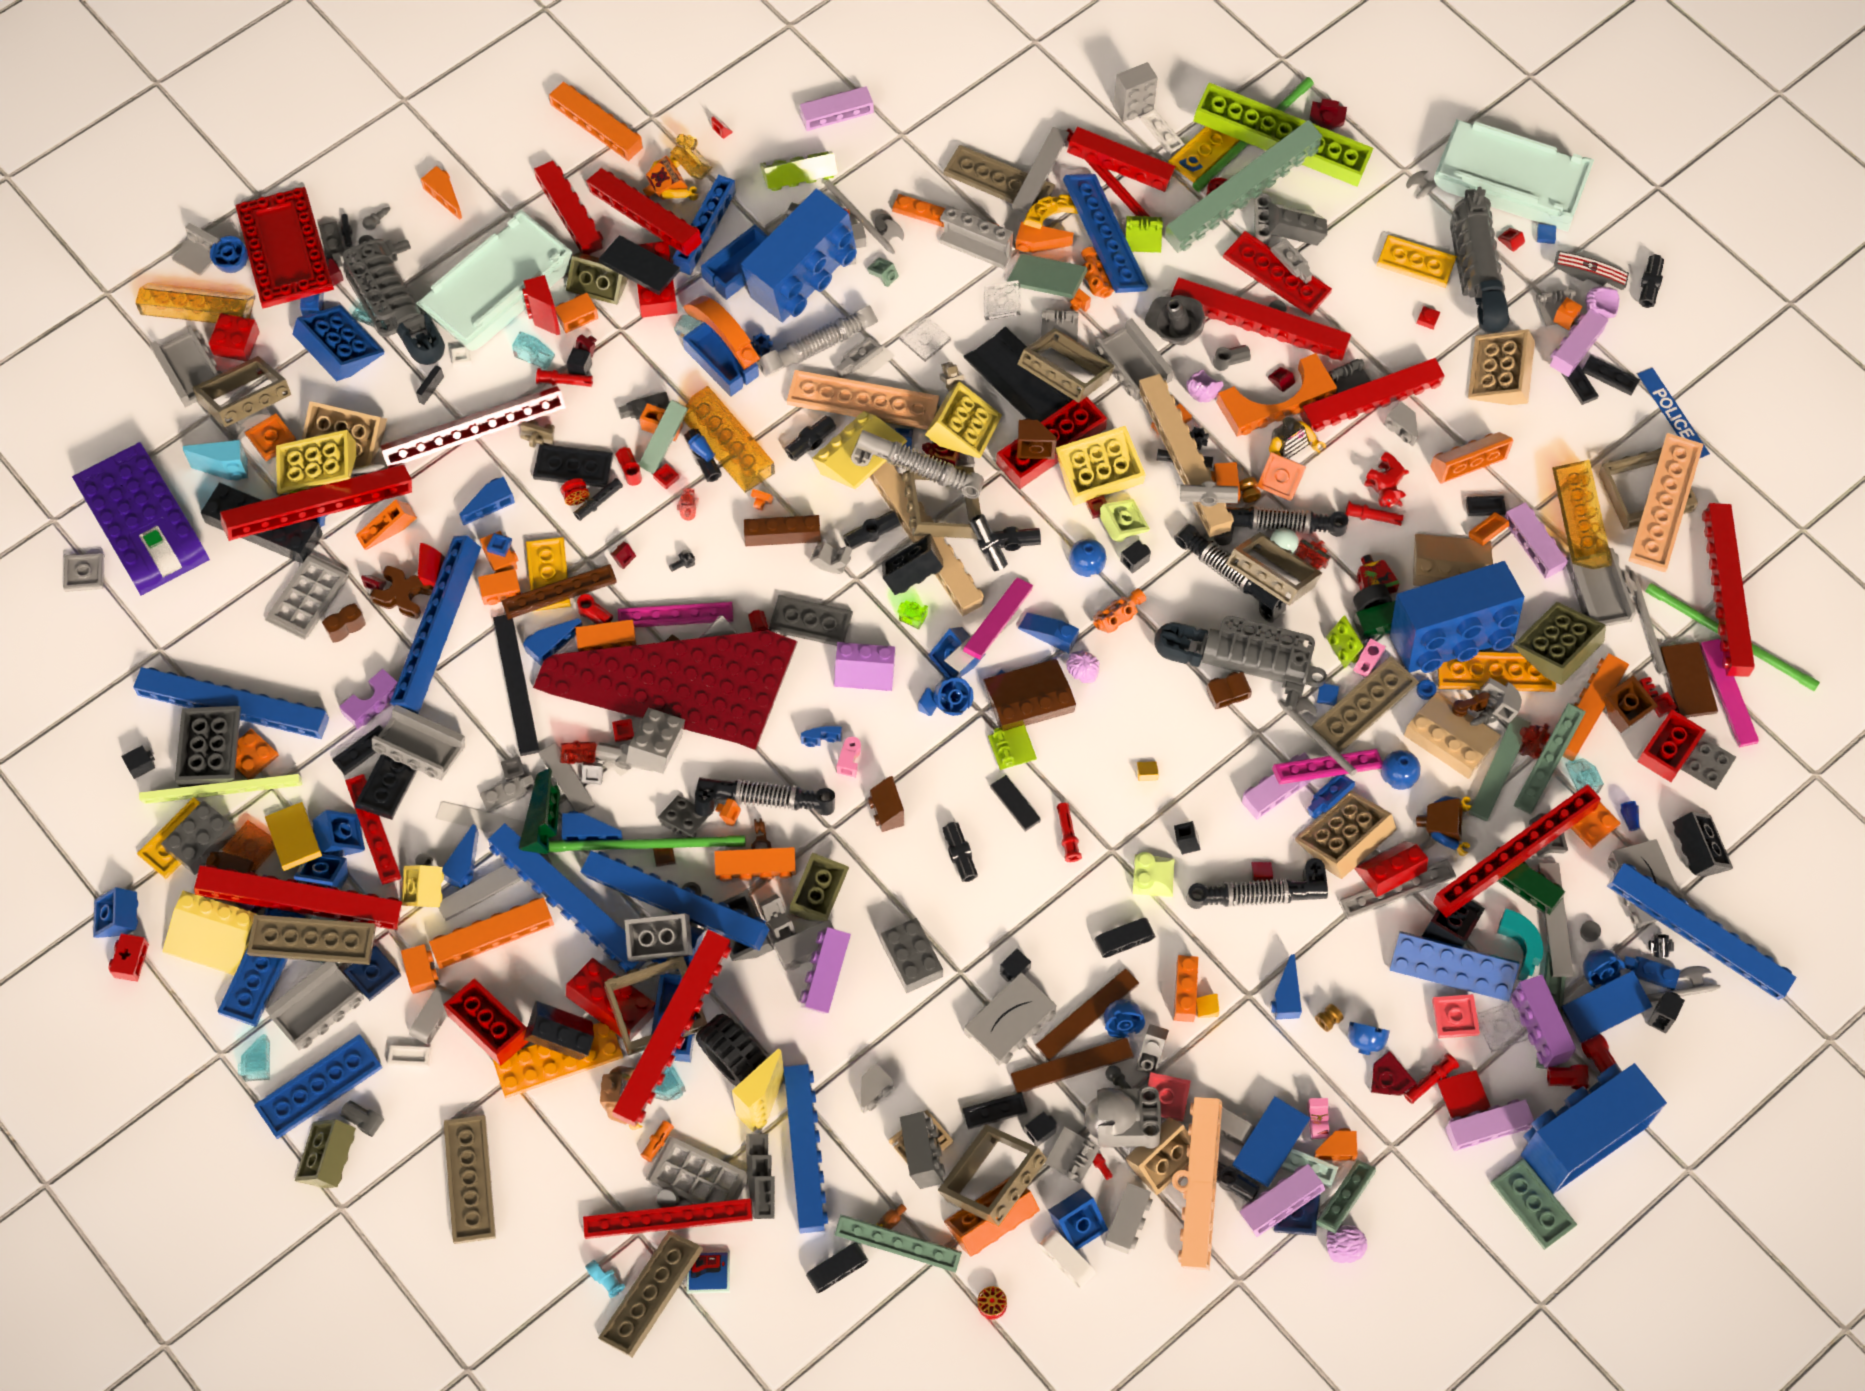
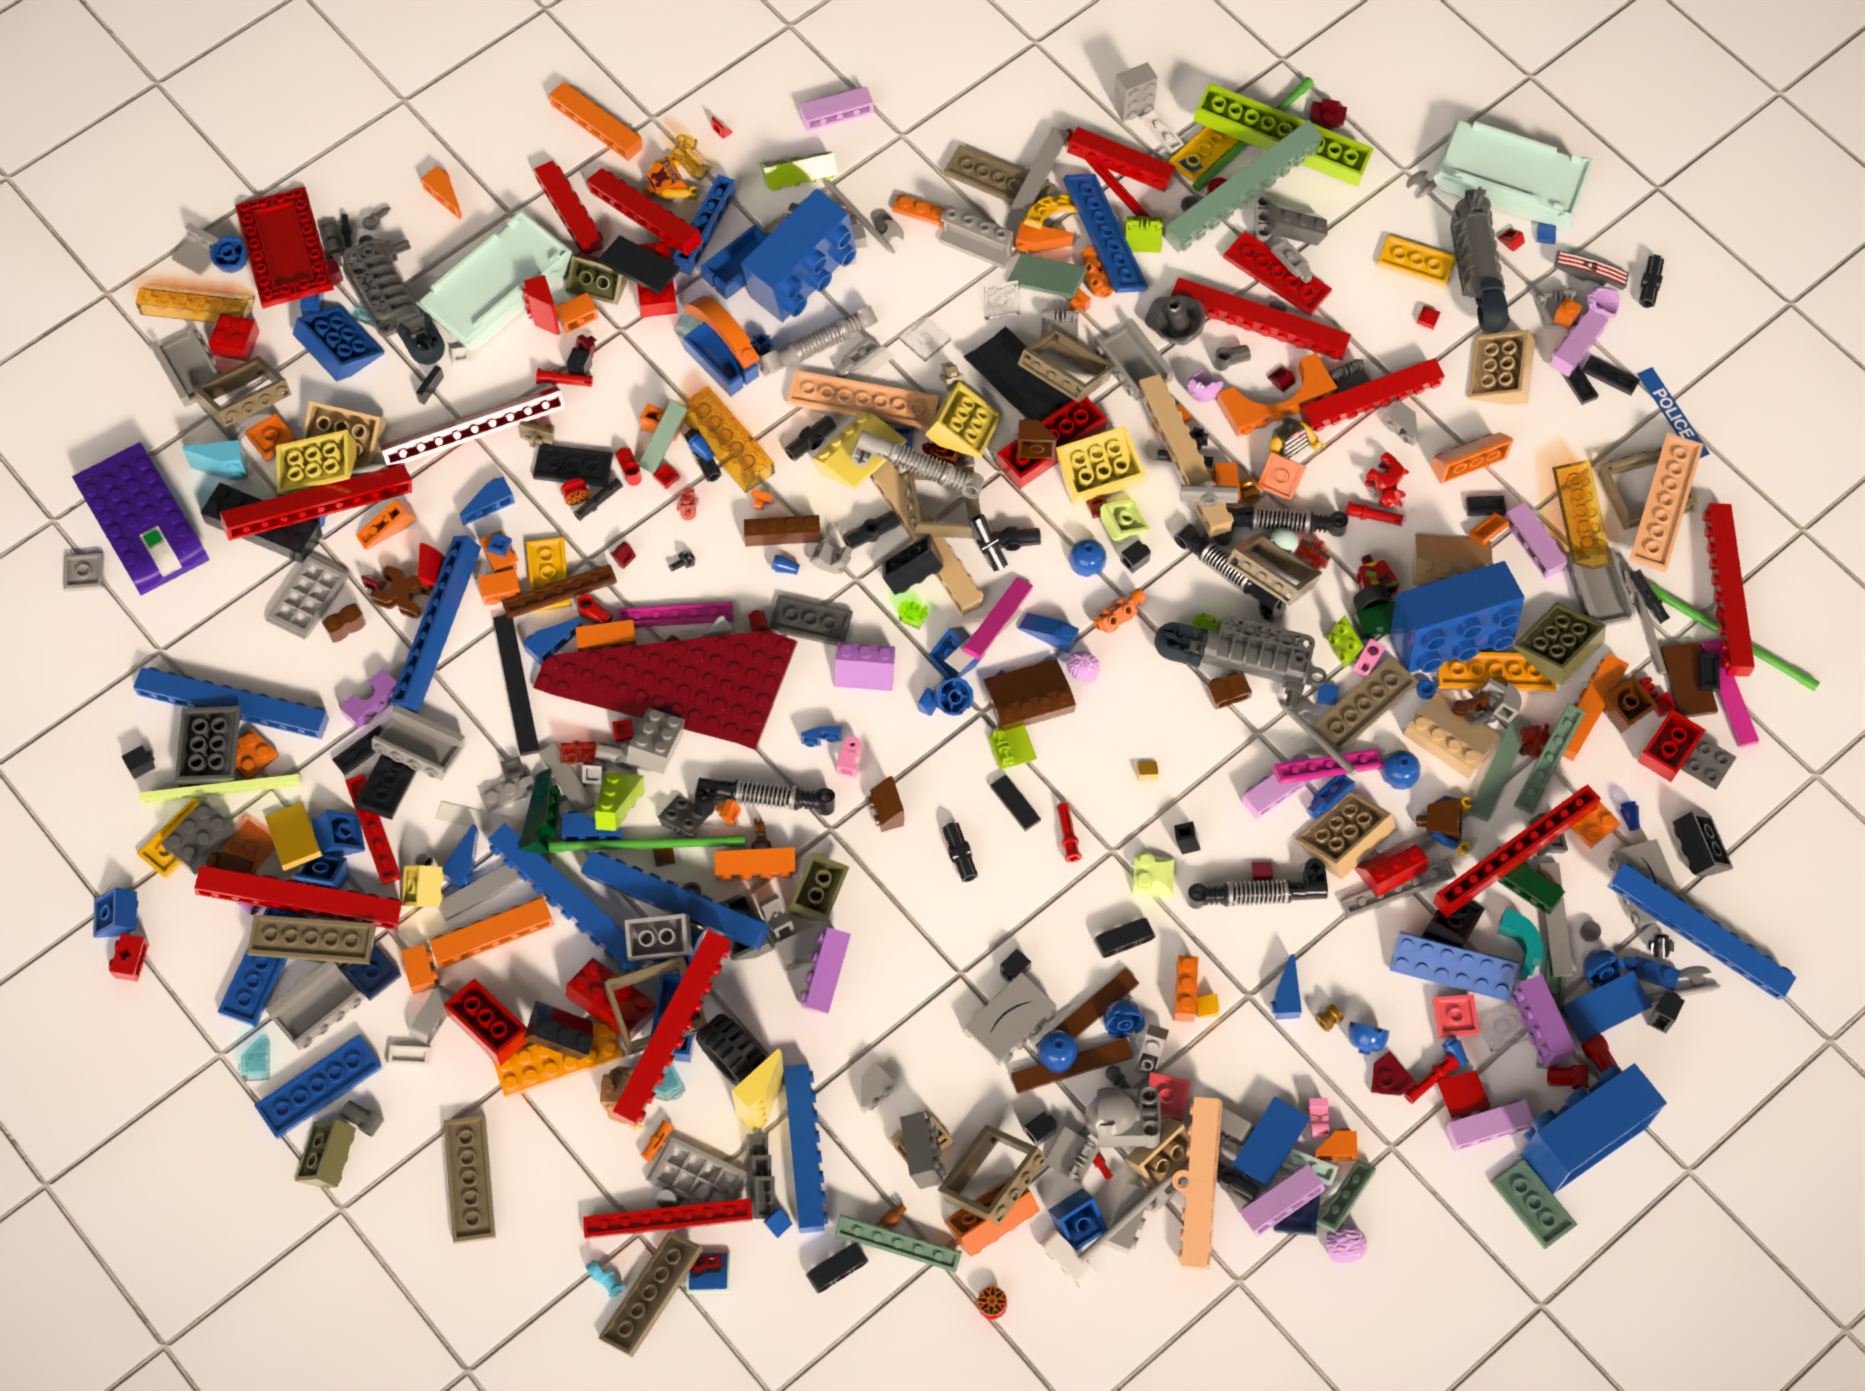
(208, 932): light yellow slope -> none
(532, 350): clear light blue slope -> none
(616, 798): none -> lime wedge
(636, 407): dark grey hinge -> none
(777, 1222): none -> blue tile
(784, 565): none -> blue cone
(884, 270): sand green bracket -> none
(911, 955): dark grey brick -> none
(994, 1110): black tile -> none
(1057, 1051): none -> blue cylinder
(1161, 1199): none -> light grey piece
(1188, 202): none -> dark grey tile
(1206, 622): none -> clear neon green brick
(1456, 1049): none -> blue cone
(1584, 773): clear light blue slope -> none
(1638, 577): none -> black pin
(1708, 672): none -> black tile

